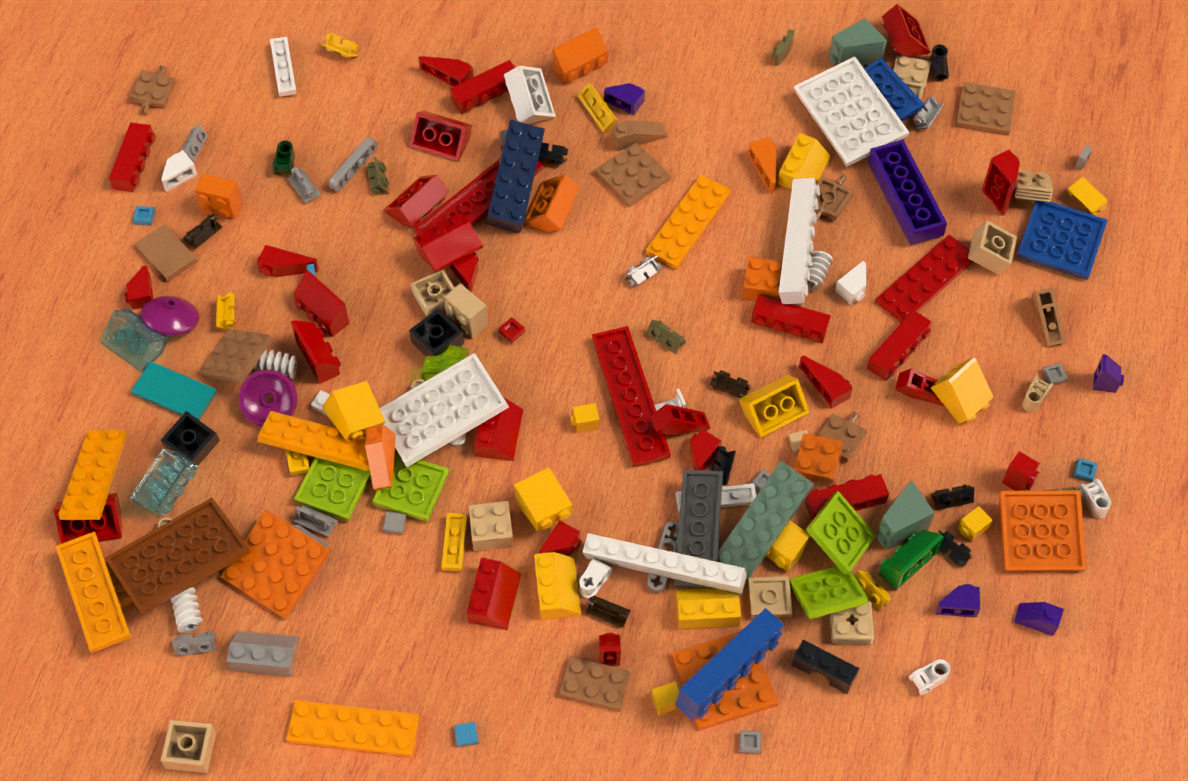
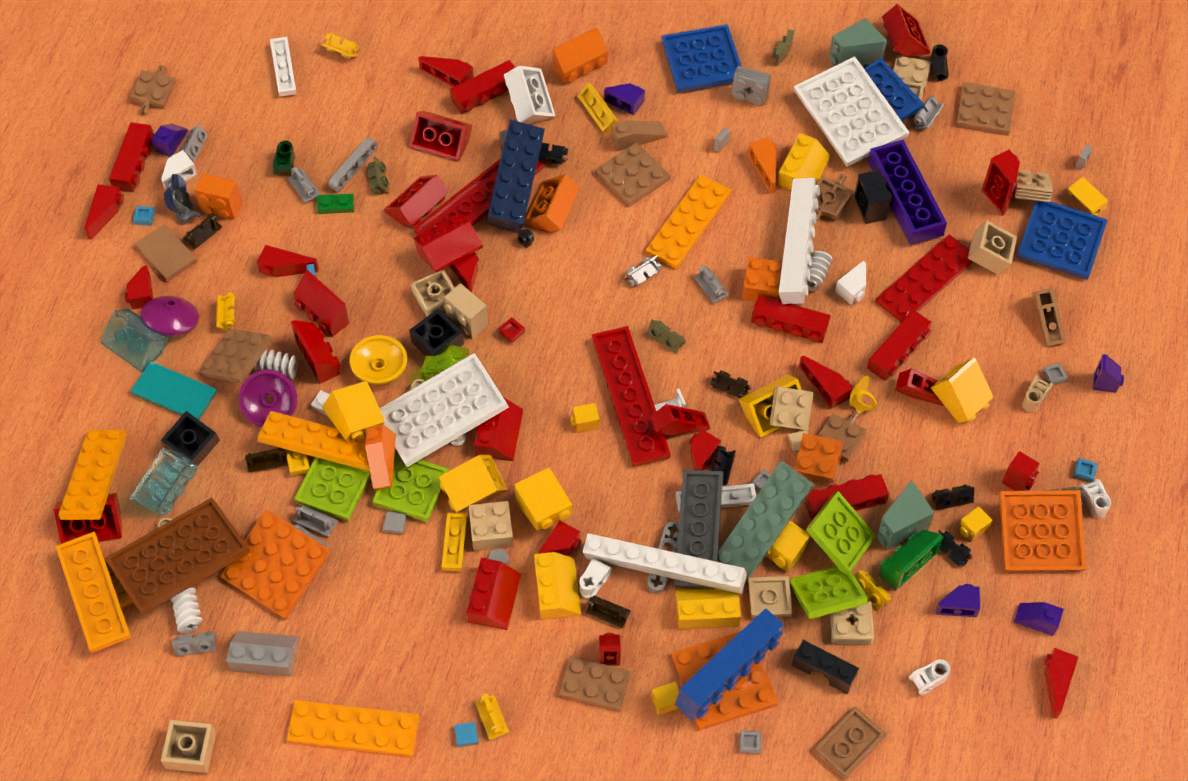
(103, 208): none -> red slope
(168, 138): none -> dark purple slope
(178, 200): none -> hair
(266, 459): none -> dark brown hinge
(335, 203): none -> green plate
(376, 352): none -> yellow dish
(472, 483): none -> yellow slope
(491, 716): none -> yellow hinge
(499, 555): none -> light grey tile
(525, 237): none -> black plate
(701, 57): none -> blue plate
(710, 284): none -> light grey hinge
(721, 139): none -> light grey tile
(751, 85): none -> light grey brick
(791, 408): none -> tan plate
(849, 743): none -> medium nougat tile
(858, 393): none -> yellow piece
(872, 196): none -> black brick
(1058, 677): none -> red slope

